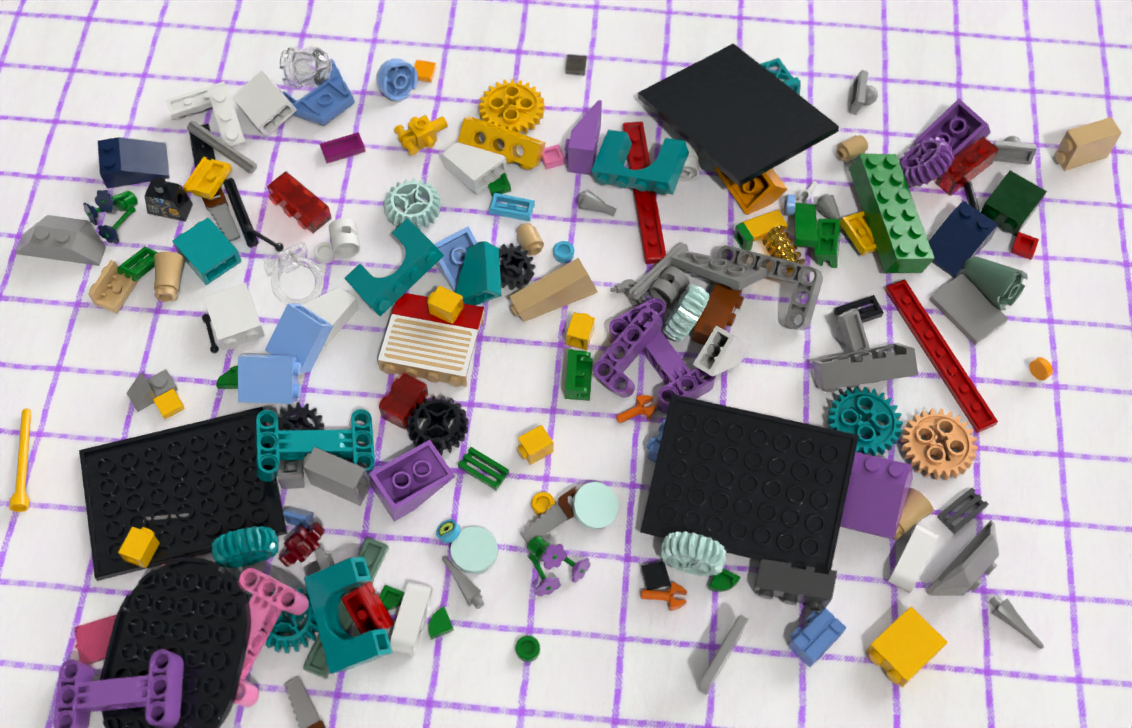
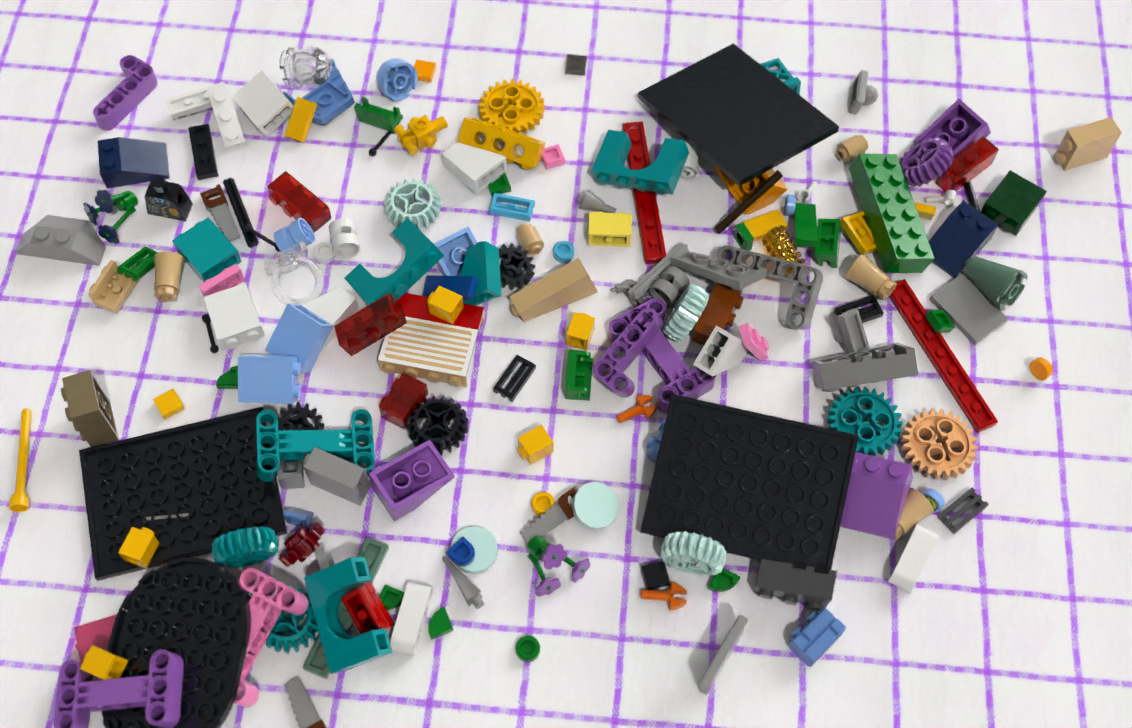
(89, 409): none -> dark tan brick
(103, 663): none -> yellow brick
(125, 97): none -> medium lavender beam
(144, 391): light grey slope -> none
(207, 178): yellow plate -> none
(221, 146): light grey axle -> none
(226, 279): none -> bright pink plate
(293, 234): none -> light blue wheel
(300, 119): none -> yellow tile
(342, 147): magenta tile -> none
(370, 324): none -> clear red brick
(372, 152): none -> black hinge
(378, 116): none -> green hinge
(448, 531): medium azure tile -> none
(461, 285): none -> blue tile
(461, 553): none -> blue tile
(488, 461): green tile -> none
(505, 392): none -> black tile
(583, 141): medium lavender slope -> none
(609, 229): none -> light yellow brick
(748, 202): none -> dark brown bar
(754, 342): none -> bright pink plate
(828, 207): light grey cone -> none
(871, 278): none -> tan plant
(906, 647): yellow brick -> none
(925, 211): none -> yellow tile
(934, 498): none -> light blue tile
(940, 321): none -> green tile
(948, 198): none -> white hand
(969, 565): light grey wedge -> none
(1007, 613): light grey piece -> none
(1014, 151): light grey tile -> none
(1024, 245): red tile -> none

